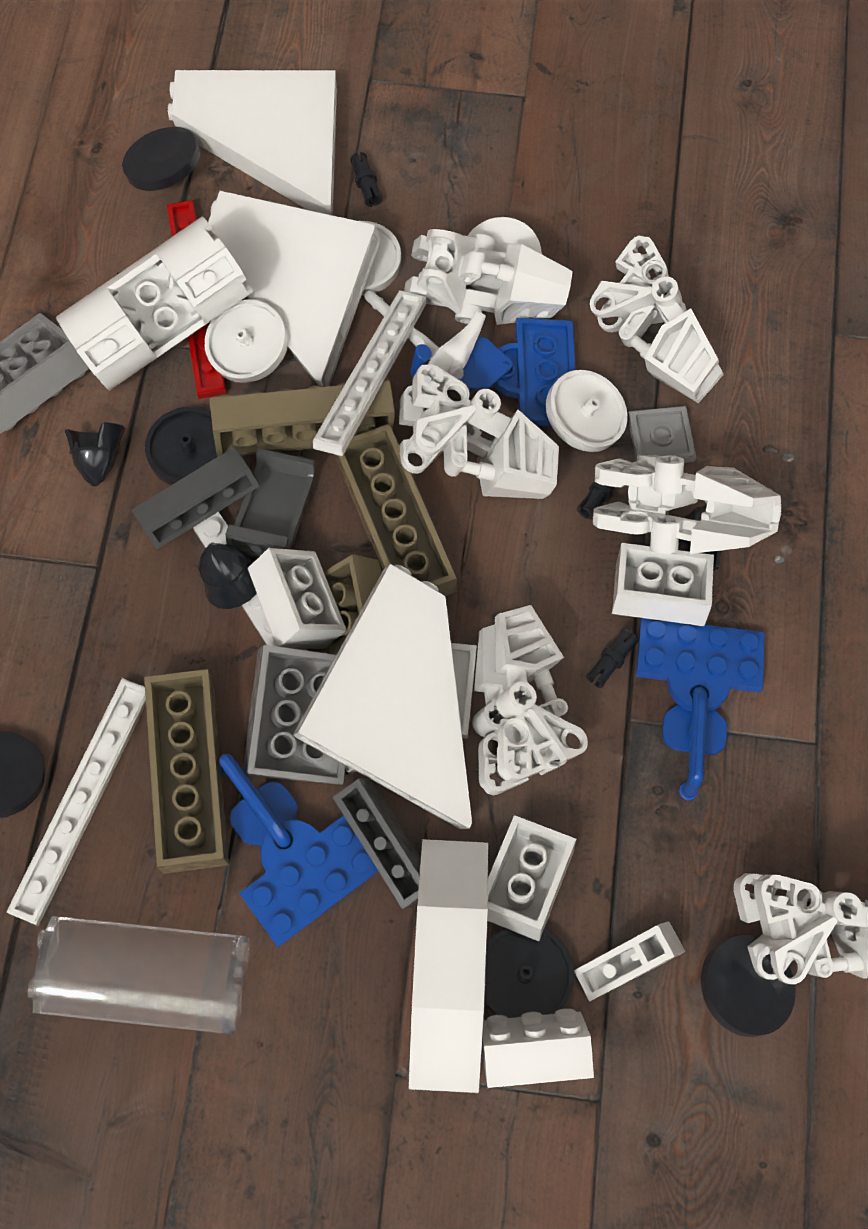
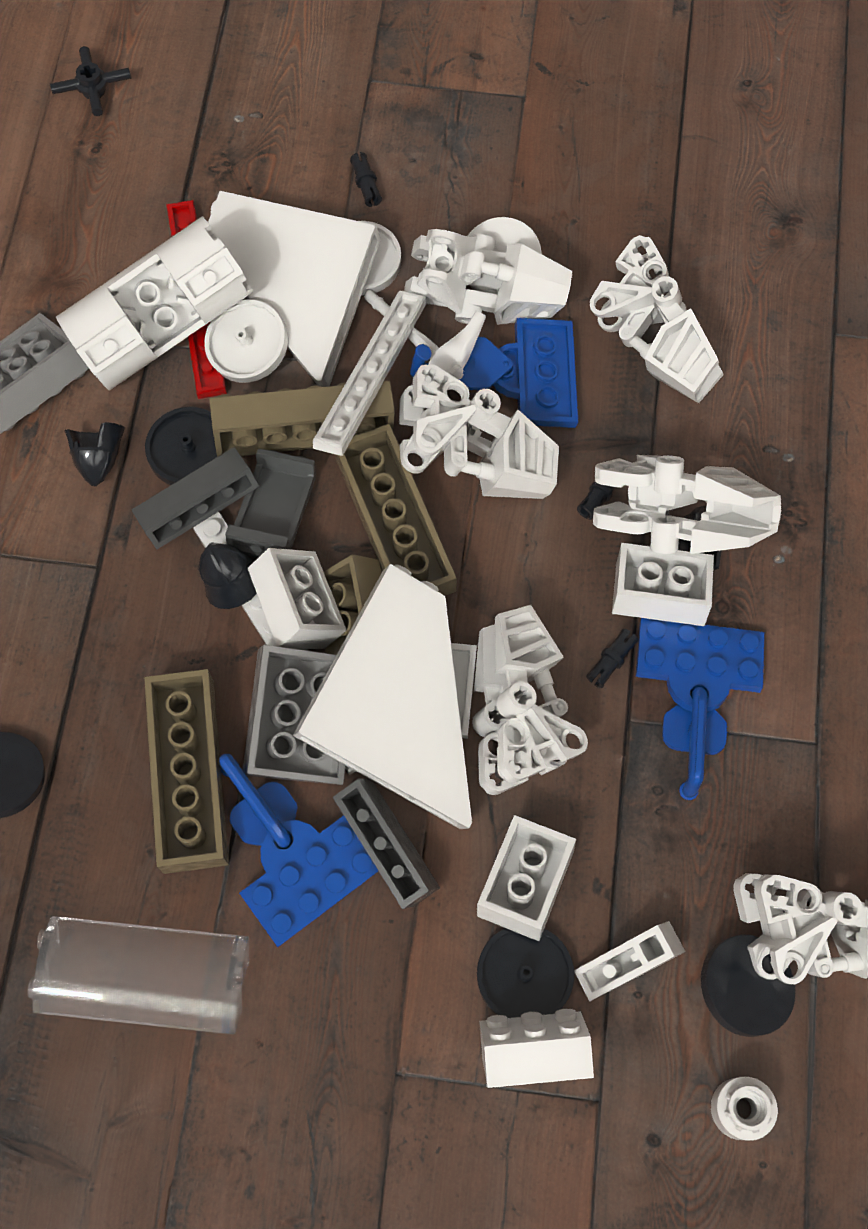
(78, 803): white tile -> none
(90, 81): none -> black bar
(161, 158): black piece -> none
(267, 125): white slope -> none
(449, 967): white panel -> none
(586, 410): white piece -> none
(662, 433): light grey tile -> none
(762, 1103): none -> white piece

